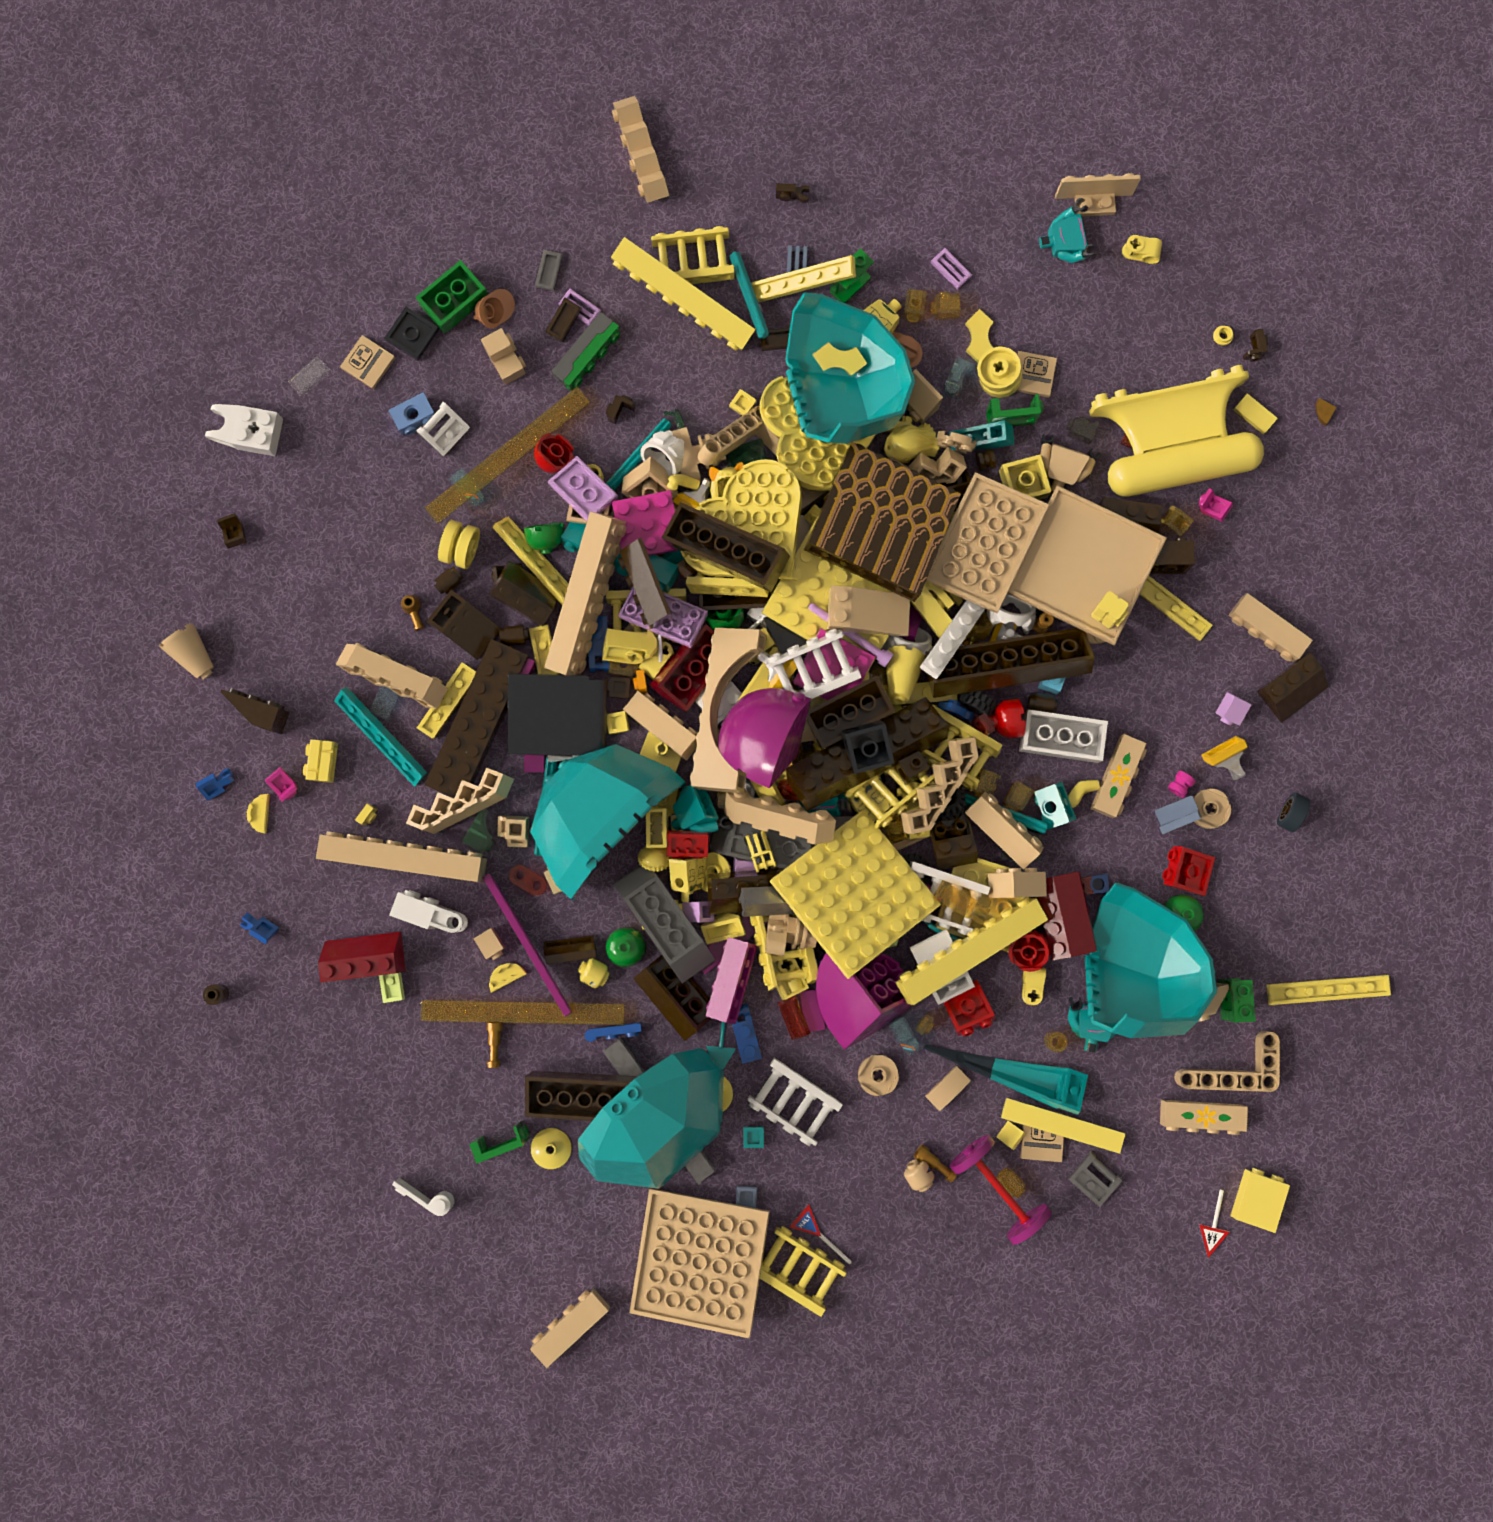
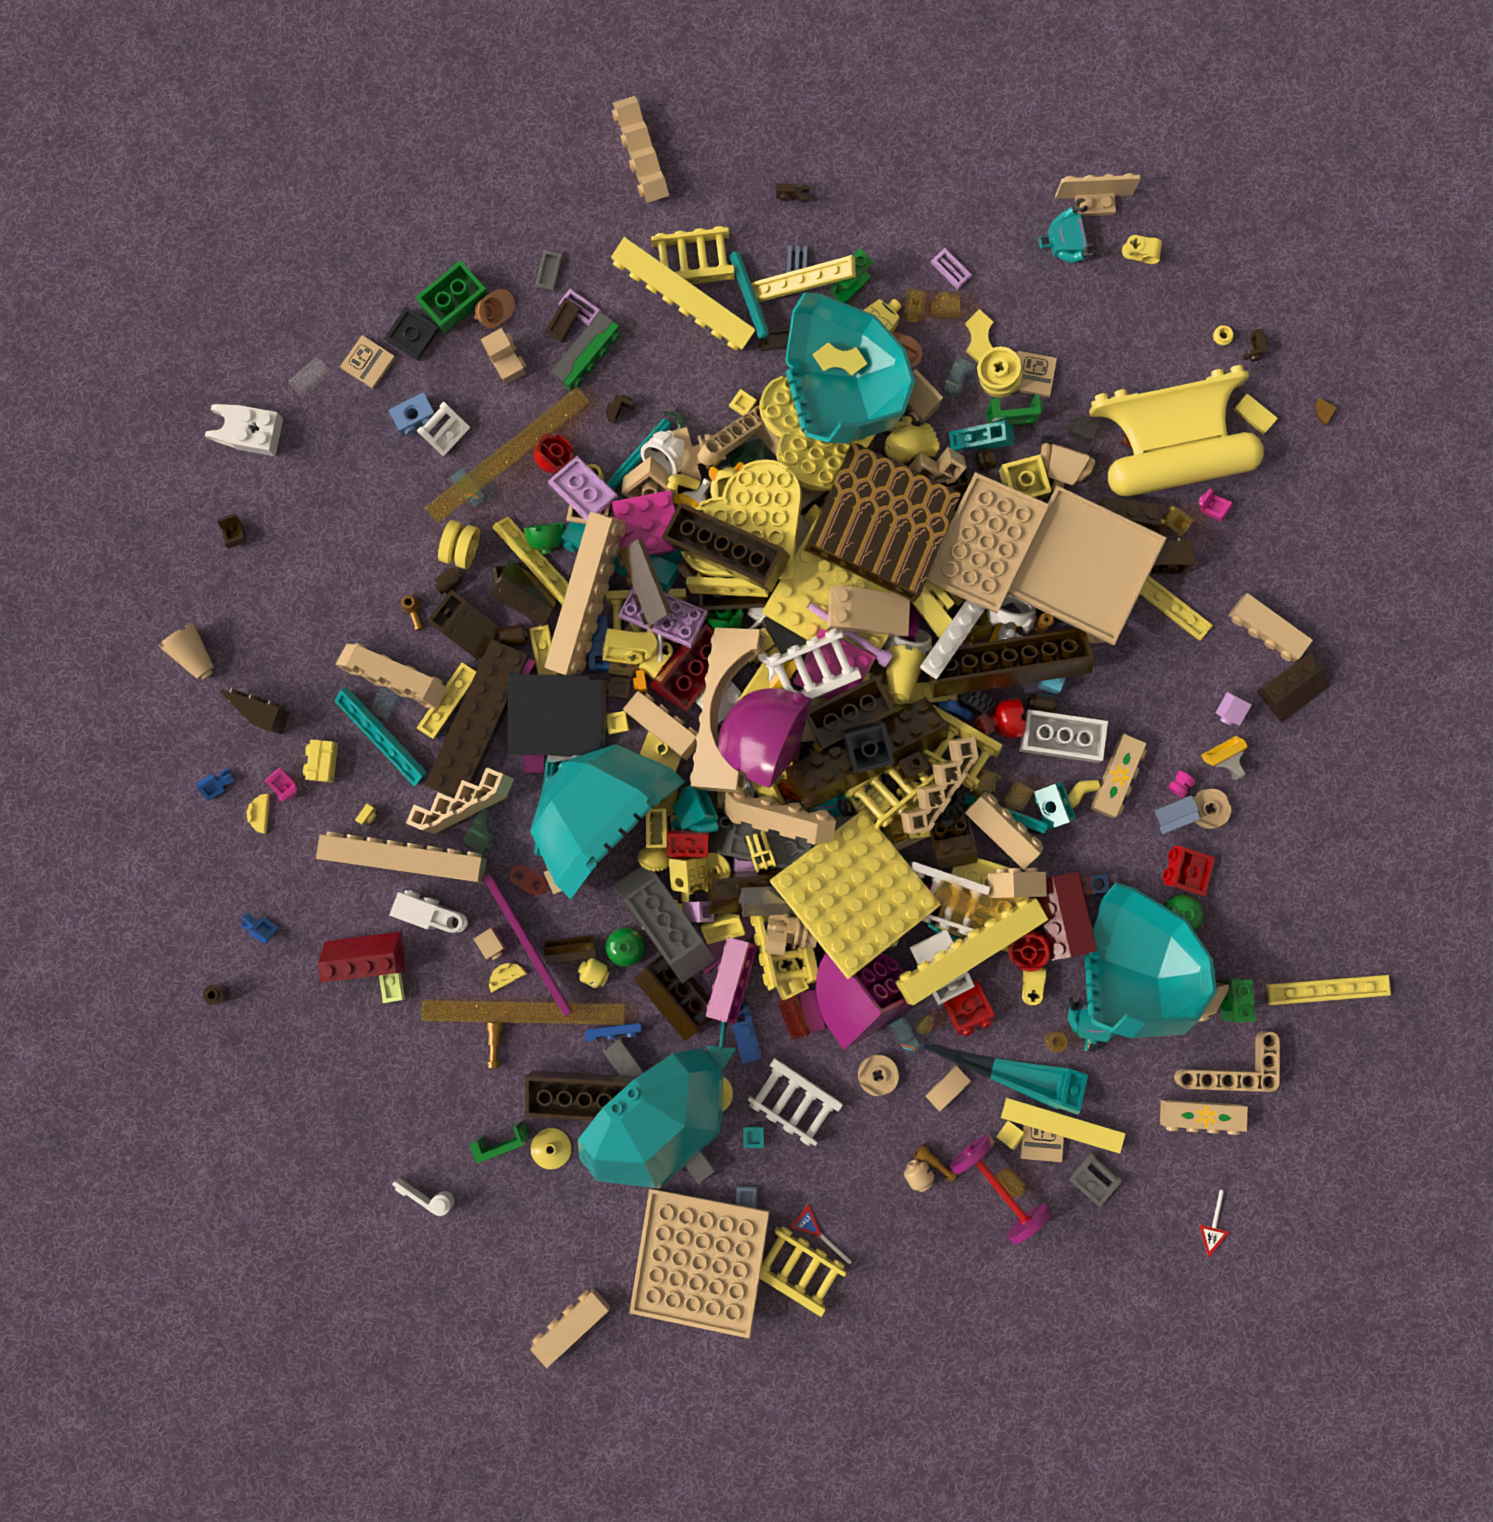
(514, 829): tan brick -> none
(960, 442): tan plate -> none
(1110, 610): light yellow brick -> none
(1260, 1199): light yellow brick -> none
(1293, 812): black wheel -> none

